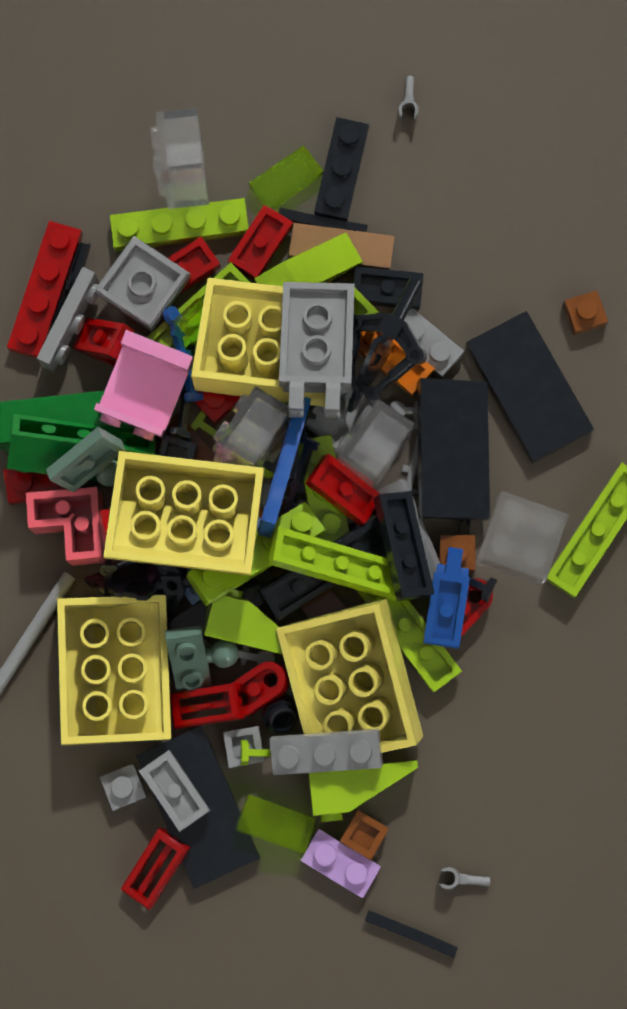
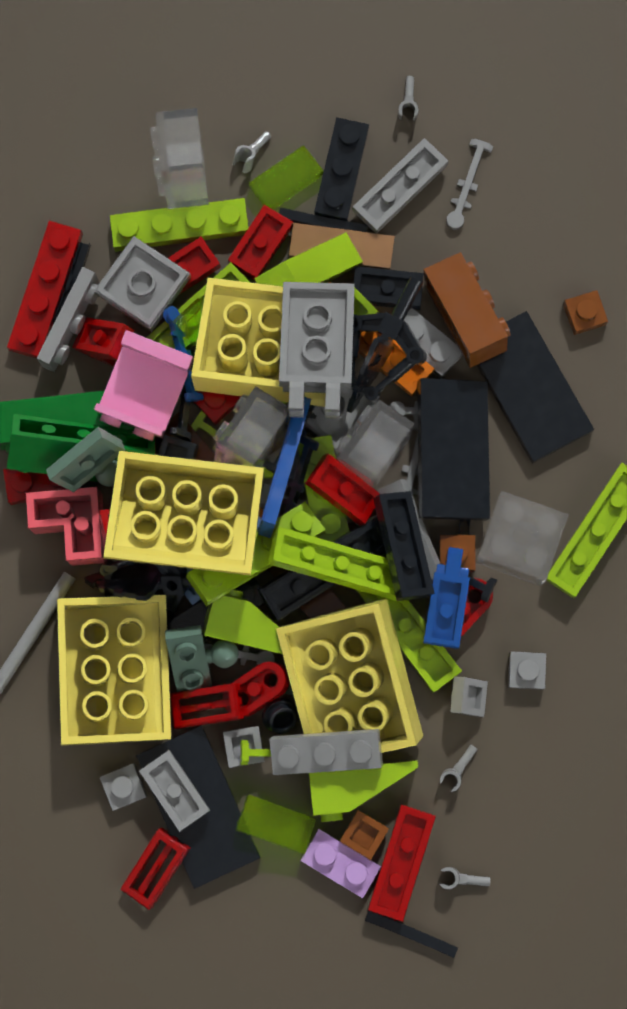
(247, 153): none -> light grey hand
(400, 185): none -> light grey plate
(401, 862): none -> red plate
(455, 219): none -> light grey piece
(459, 767): none -> light grey hand
(466, 309): none -> dark orange brick
(469, 696): none -> light grey plate
(527, 670): none -> light grey plate

